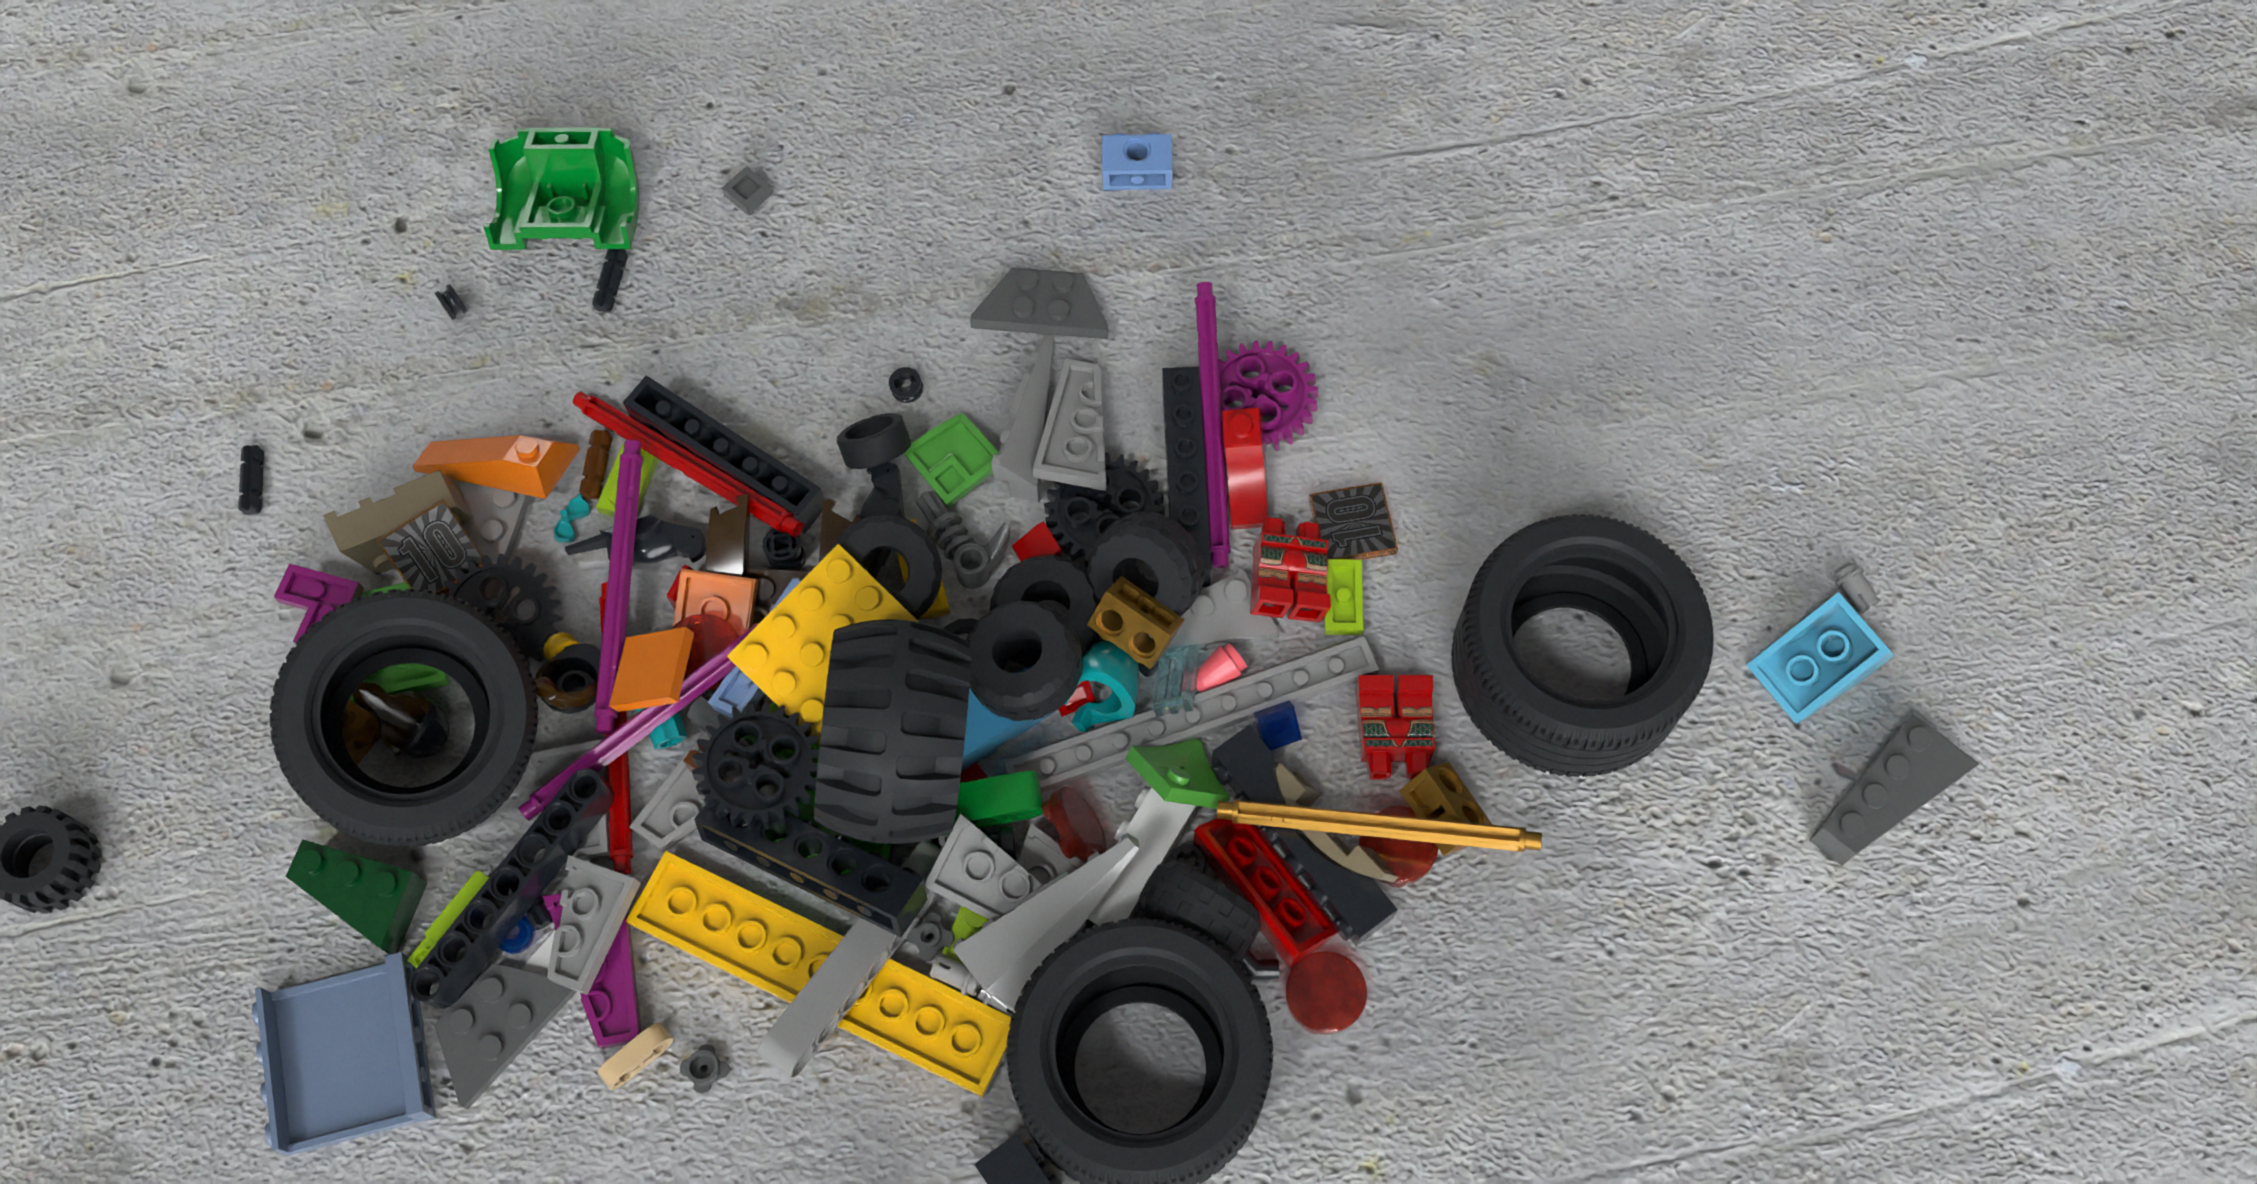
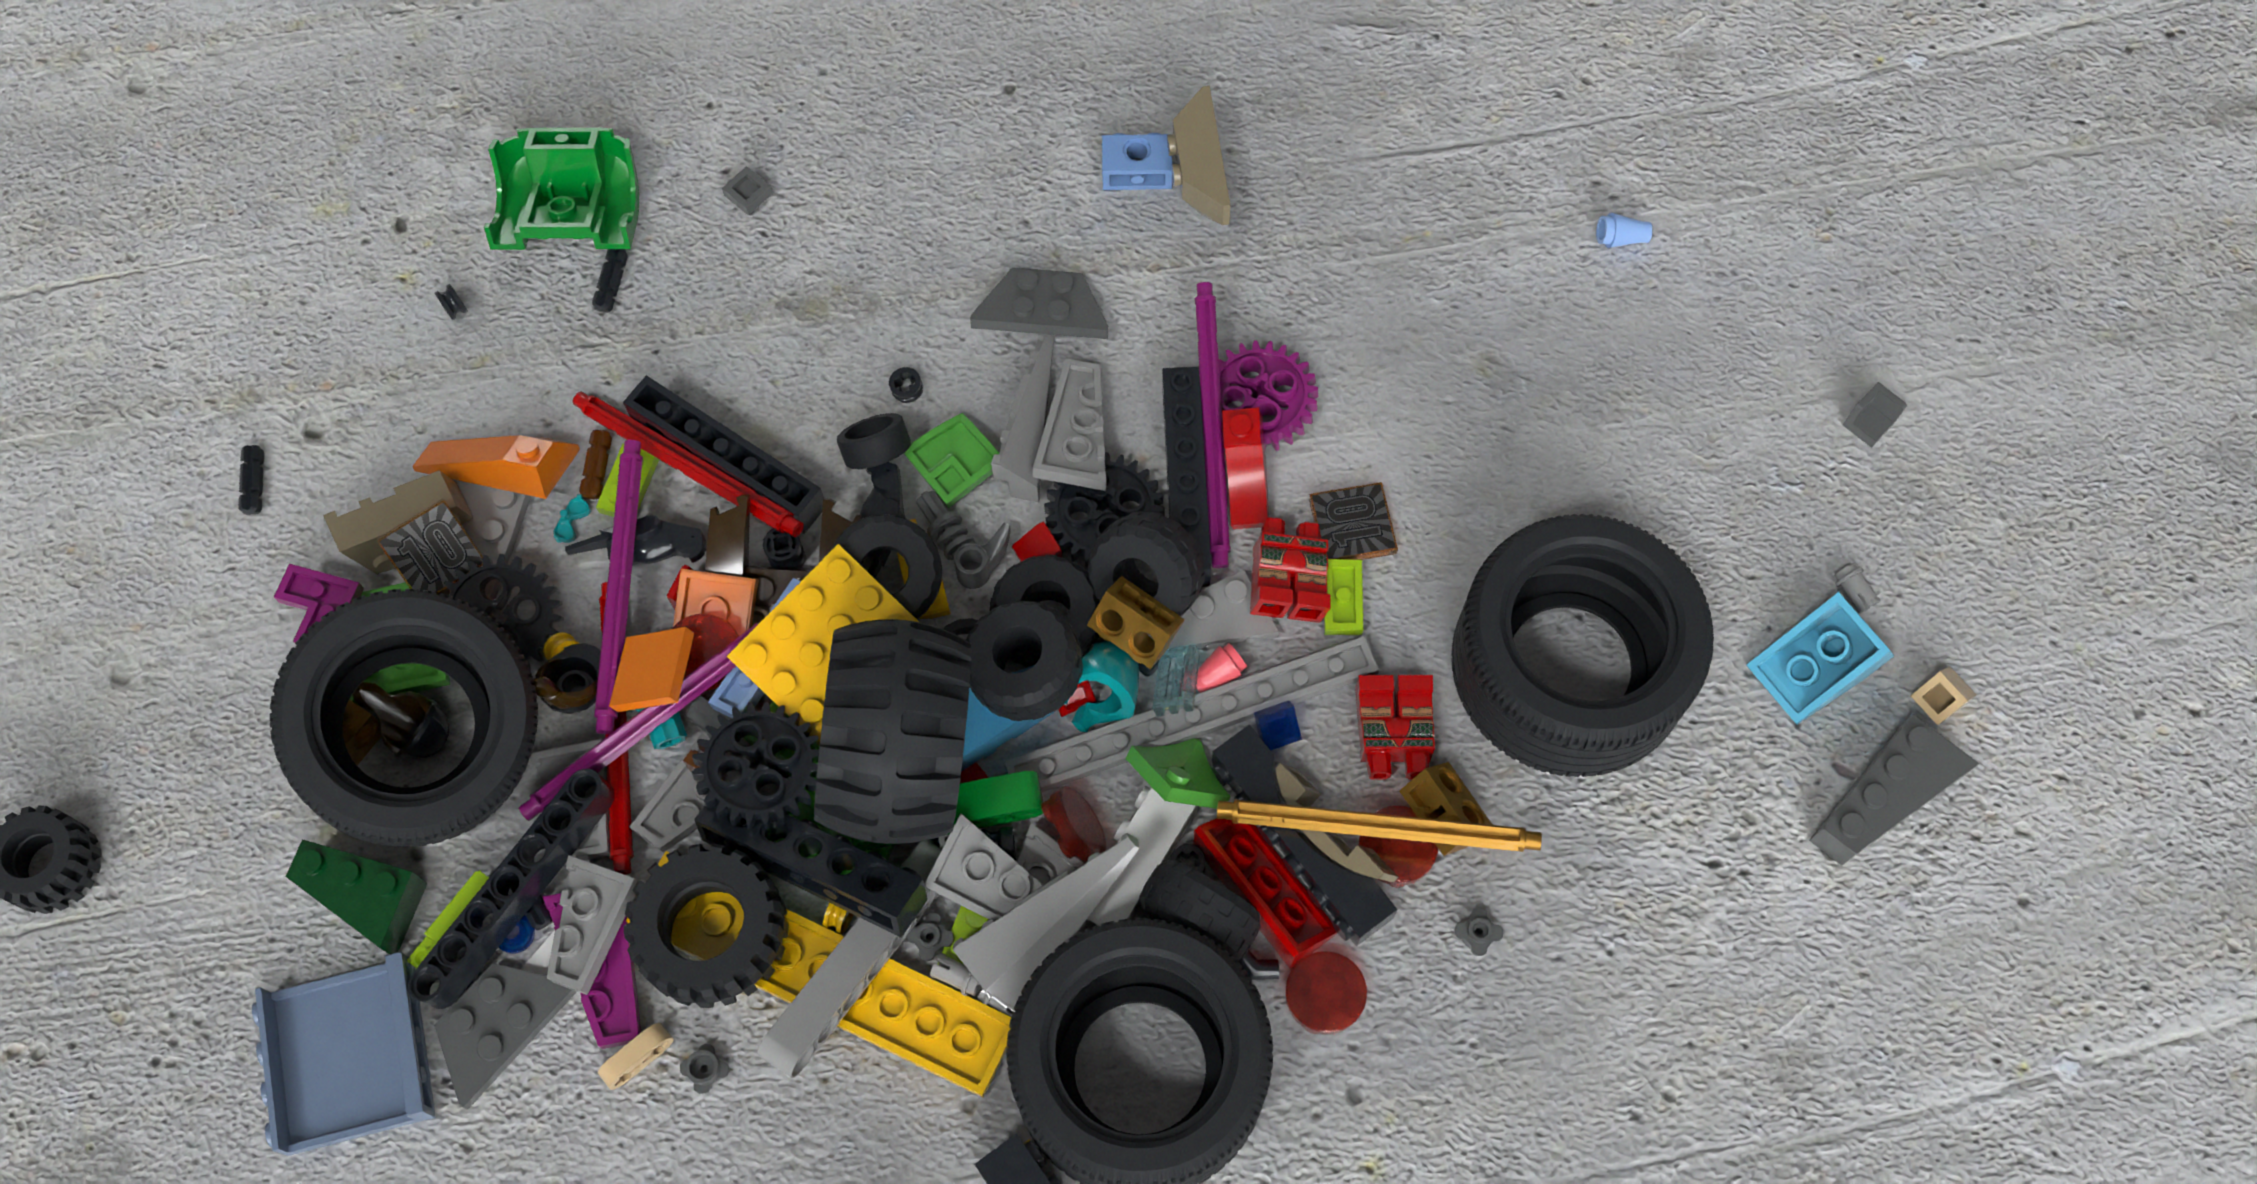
(670, 890): none -> black tyre
(837, 917): none -> yellow bush
(1199, 158): none -> dark tan wedge
(1477, 943): none -> dark grey plate
(1620, 230): none -> light blue cone
(1875, 414): none -> dark grey panel
(1943, 695): none -> tan brick

